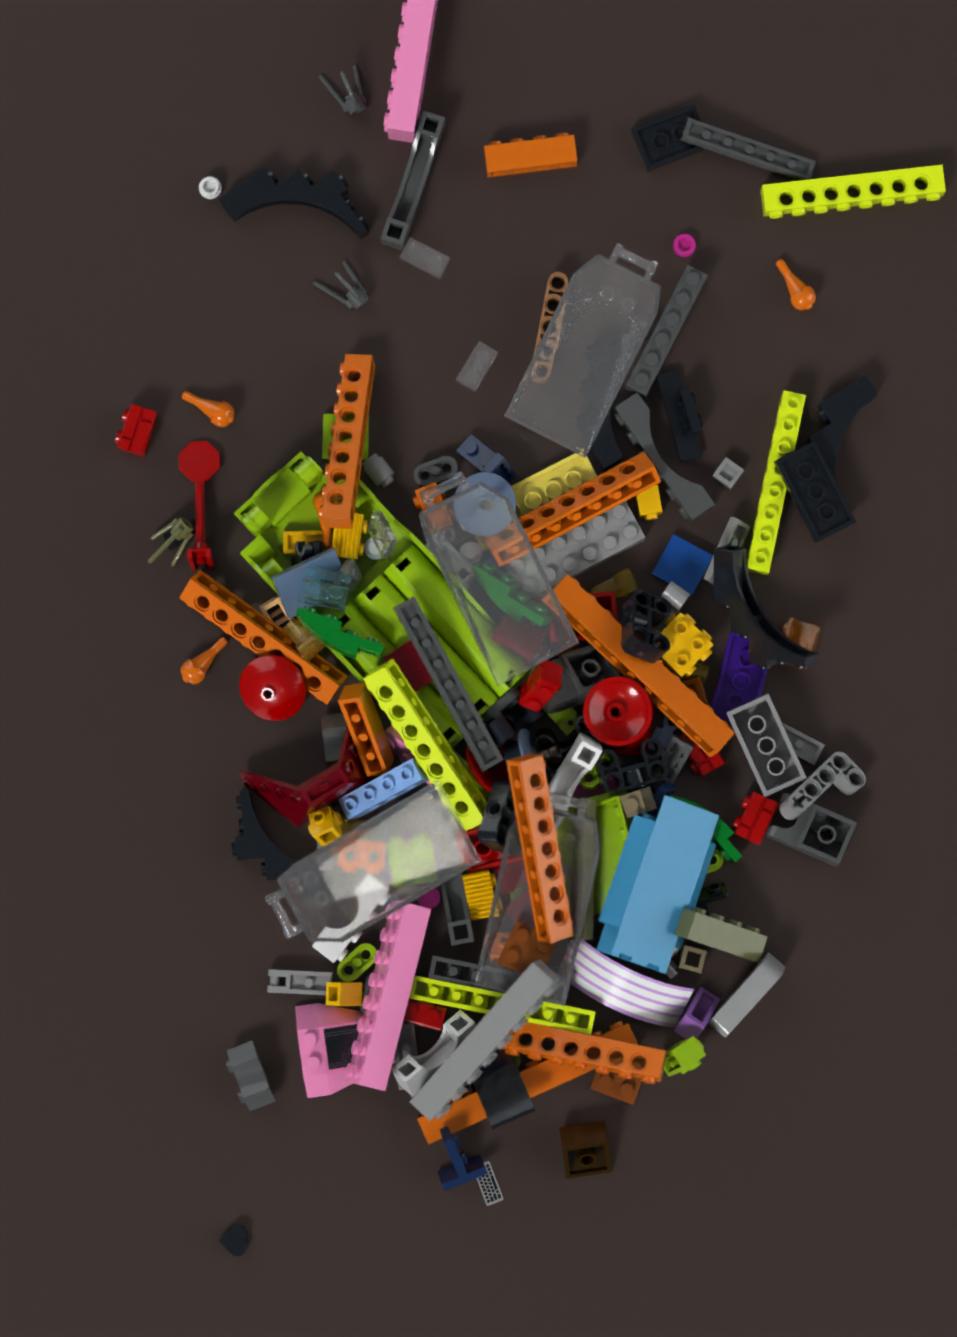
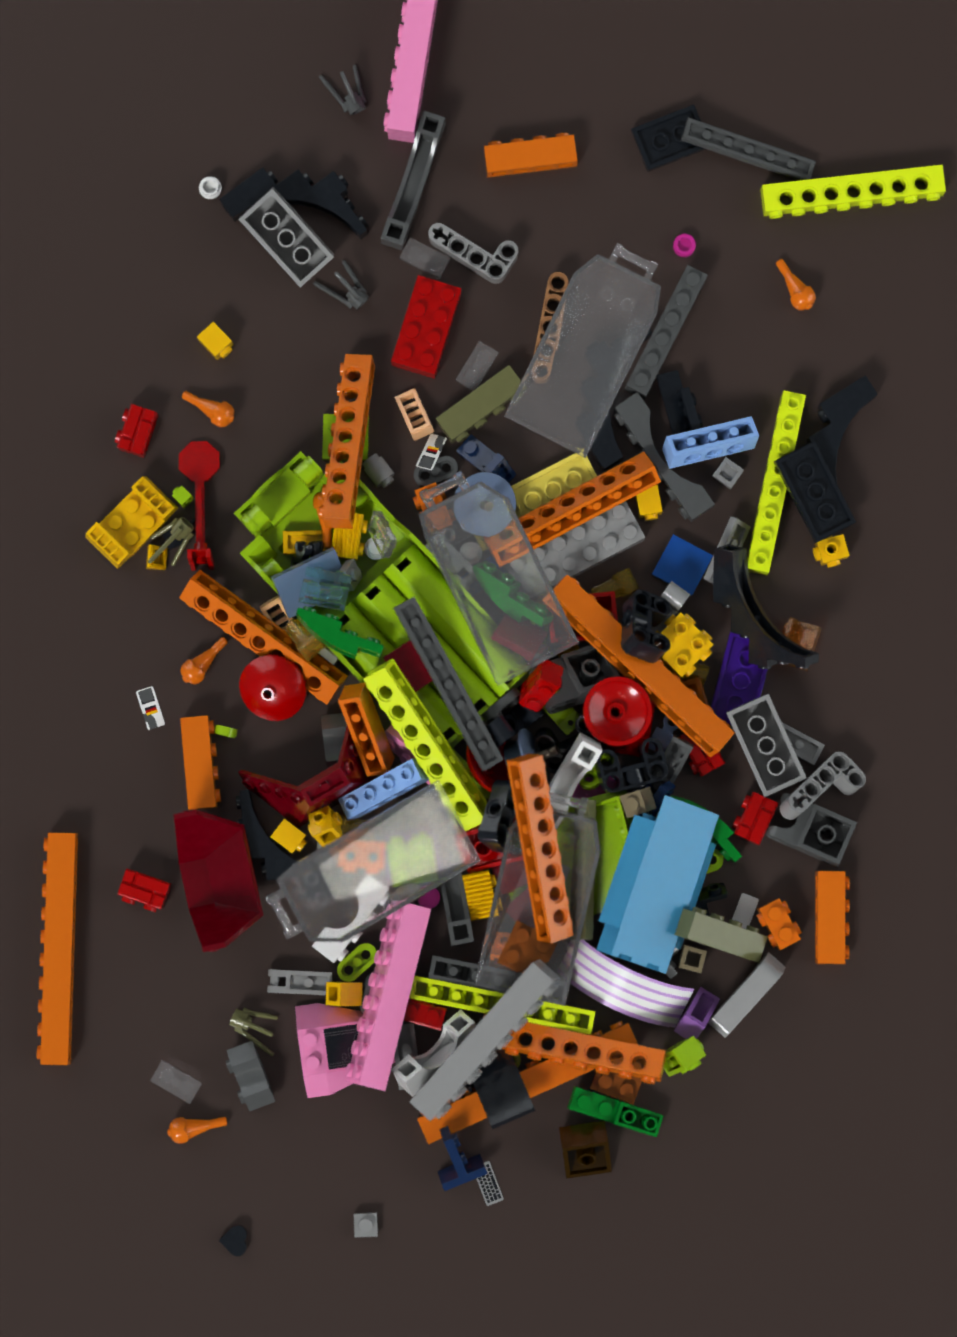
(58, 949): none -> orange brick
(131, 522): none -> yellow plate
(144, 889): none -> red brick
(150, 708): none -> sticker
(160, 562): none -> yellow slope
(176, 1082): none -> clear plate
(182, 496): none -> lime piece
(184, 1129): none -> orange piece
(199, 762): none -> orange brick
(215, 341): none -> yellow brick
(216, 877): none -> dark red piece
(226, 731): none -> lime tile
(242, 1020): none -> olive plant
(286, 237): none -> light grey brick
(289, 837): none -> yellow brick
(329, 656): none -> light grey tile
(365, 1224): none -> light grey plate
(421, 430): none -> light nougat slope
(426, 326): none -> red brick
(431, 451): none -> sticker
(471, 249): none -> light grey beam
(479, 405): none -> olive brick
(615, 1111): none -> green slope
(710, 442): none -> light blue brick
(745, 909): none -> white sticker
(778, 923): none -> orange brick
(830, 917): none -> orange brick
(838, 547): none -> yellow brick

